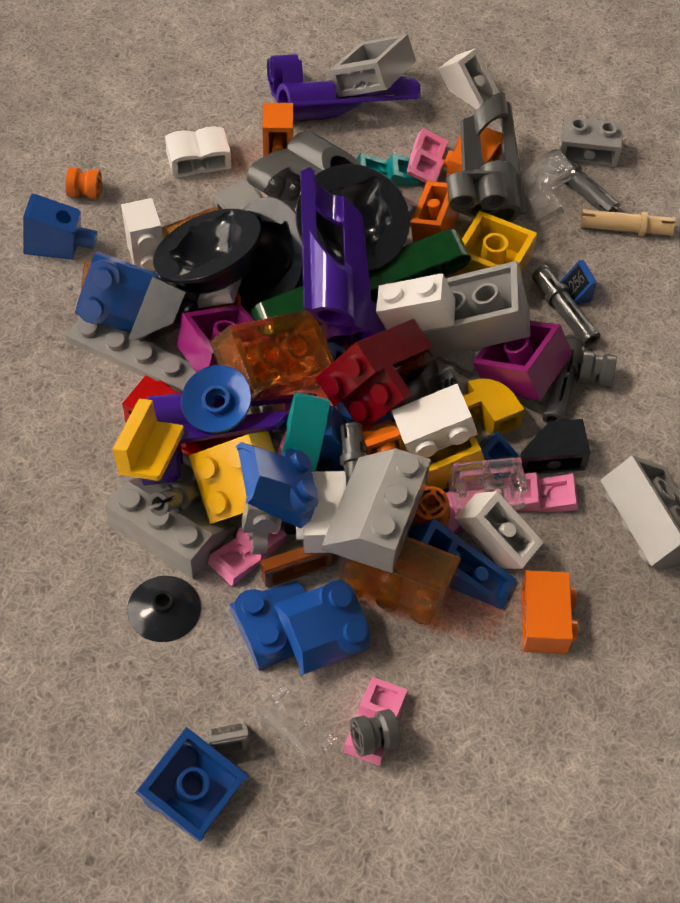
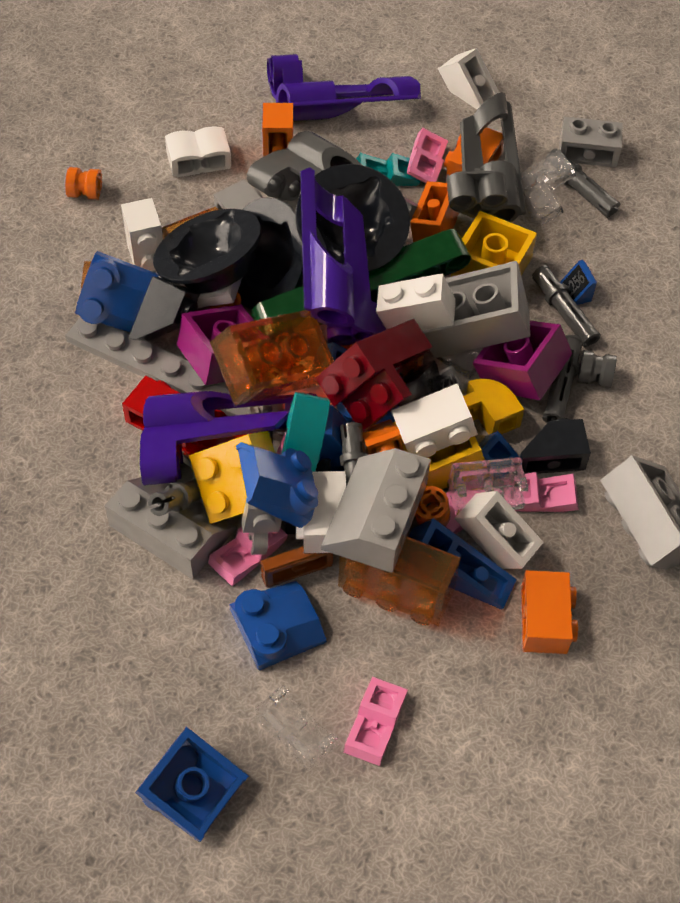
(54, 229): blue torso -> none
(145, 443): yellow panel -> none
(165, 622): black dish -> none
(209, 386): blue dish -> none
(229, 738): light grey slope -> none
(324, 625): blue slope -> none
(375, 732): dark grey wheel -> none
(376, 63): light grey window -> none
(627, 222): tan pin -> none

